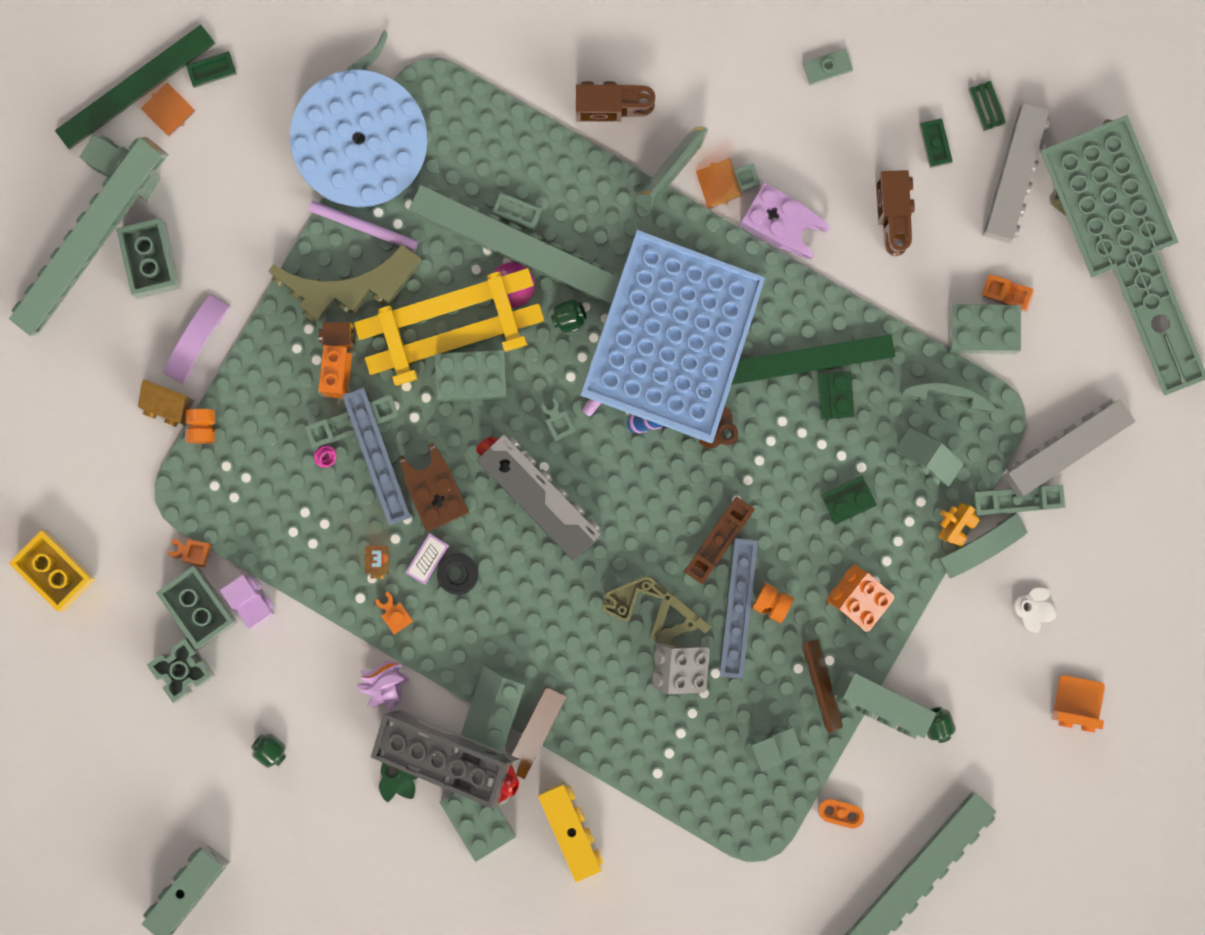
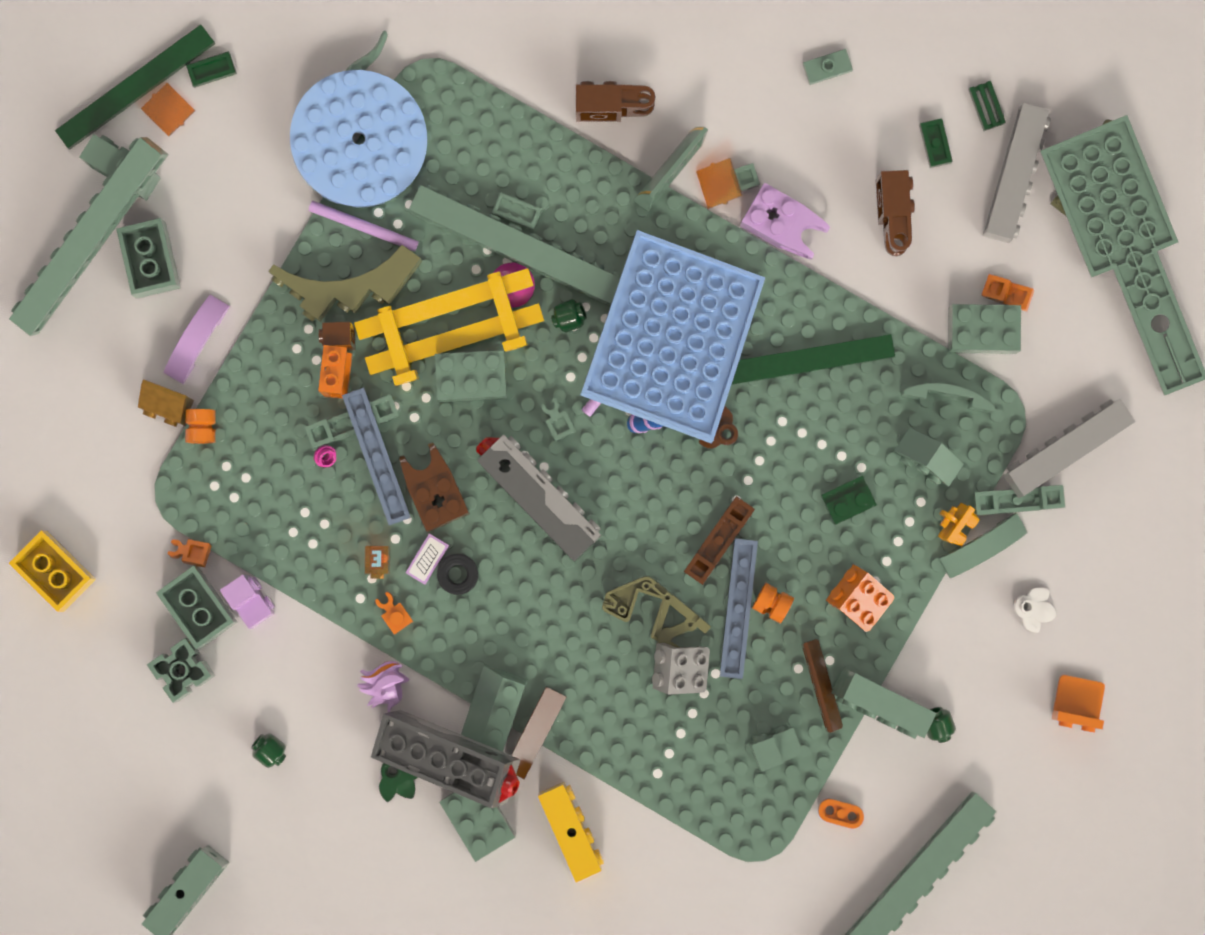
(835, 395): dark green plate -> none

